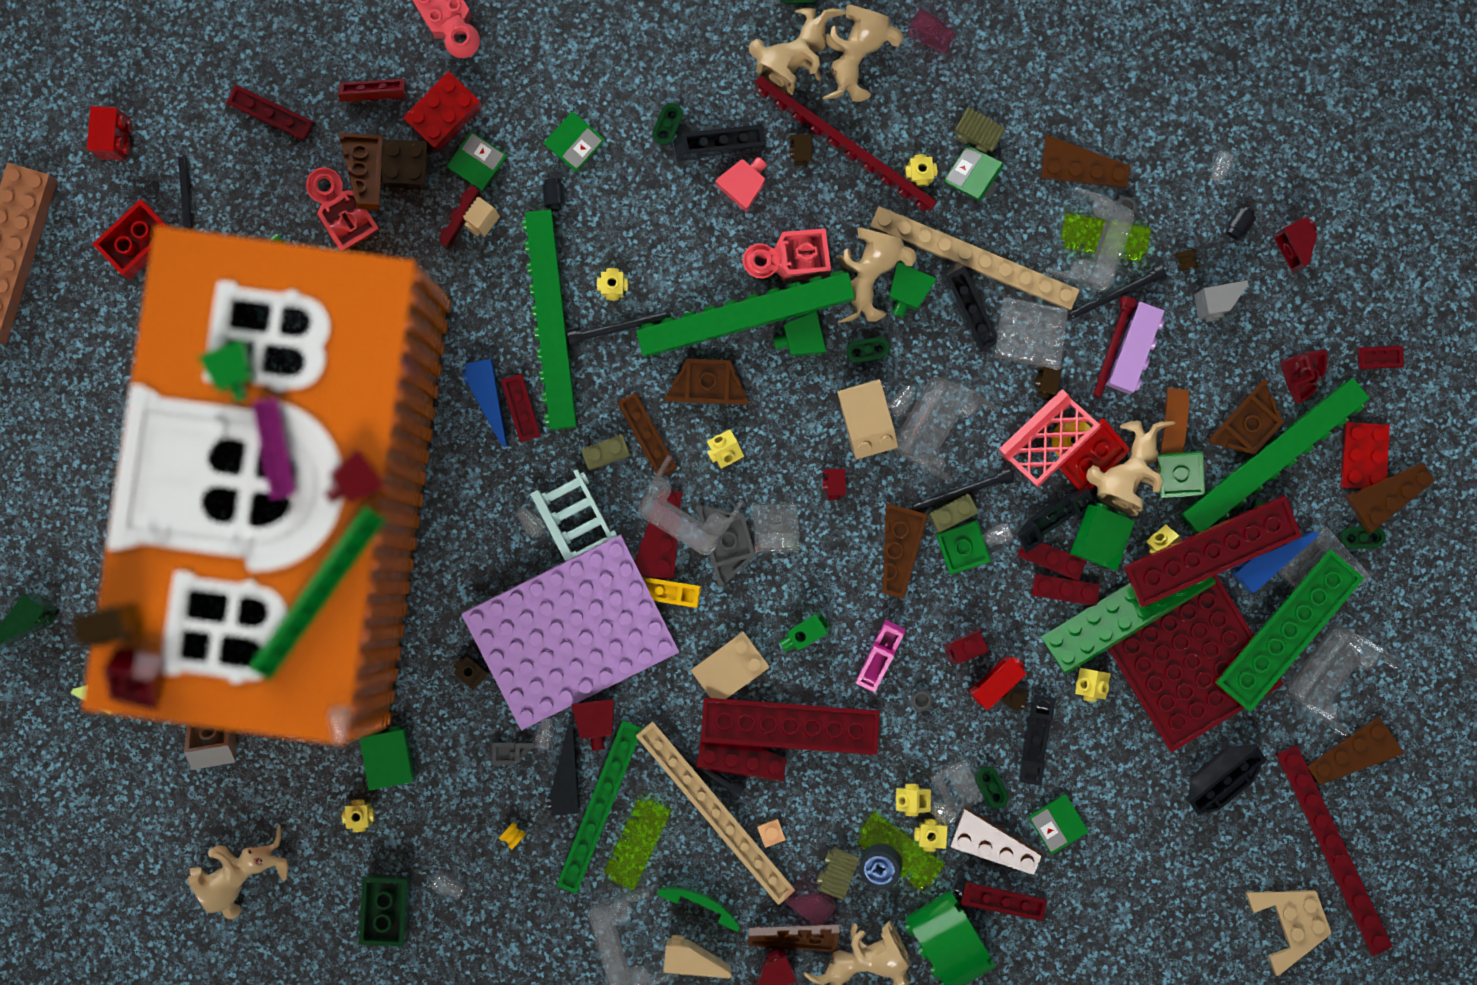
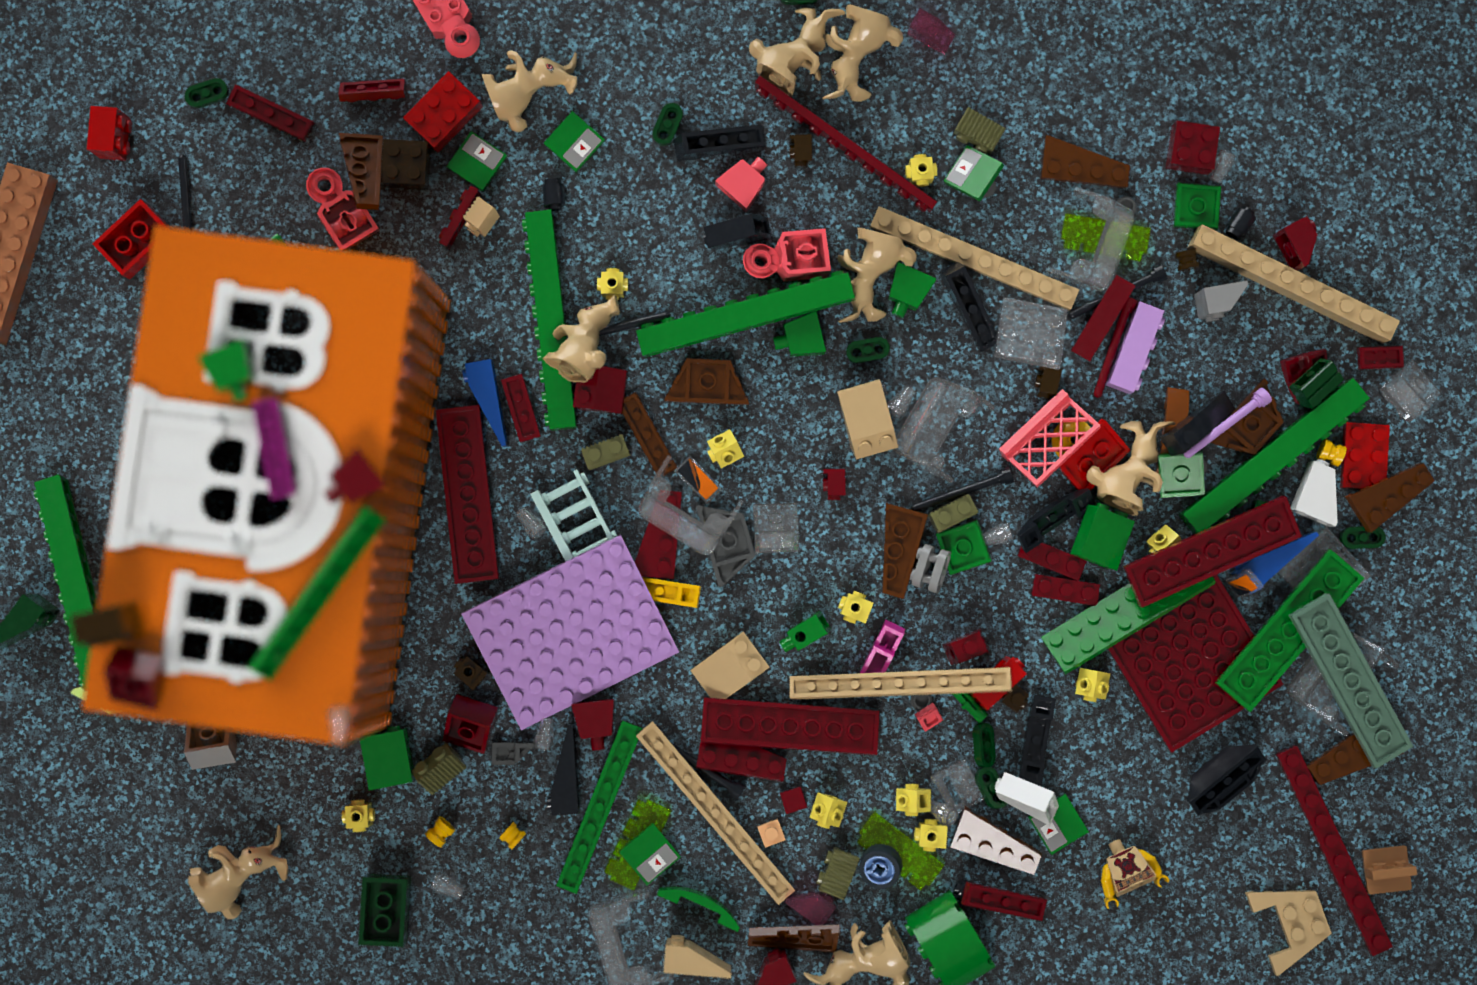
(68, 557): none -> green brick
(207, 92): none -> dark green plate
(438, 768): none -> olive brick
(441, 830): none -> yellow wheel
(467, 494): none -> dark red plate
(470, 723): none -> dark red slope
(513, 95): none -> tan animal
(579, 353): none -> tan animal
(602, 391): none -> dark red slope
(649, 853): none -> green tile
(698, 479): none -> slope
(737, 232): none -> black slope
(793, 800): none -> dark red tile
(828, 810): none -> light yellow brick
(863, 610): none -> light yellow brick
(901, 683): none -> tan plate
(920, 574): none -> light grey brick
(929, 717): none -> coral tile
(971, 706): none -> green pin
(984, 745): none -> dark green plate
(1027, 797): none -> white slope
(1103, 317): none -> dark red tile
(1128, 871): none -> torso
(1192, 147): none -> dark red brick
(1197, 206): none -> green tile
(1197, 425): none -> black slope
(1244, 583): none -> slope
(1260, 398): none -> lavender piece
(1293, 284): none -> tan brick
(1316, 383): none -> dark green brick
(1317, 494): none -> white slope
(1331, 453): none -> yellow wheel
(1351, 680): none -> sand green plate
(1387, 869): none -> medium nougat bracket
(1410, 391): none -> clear slope

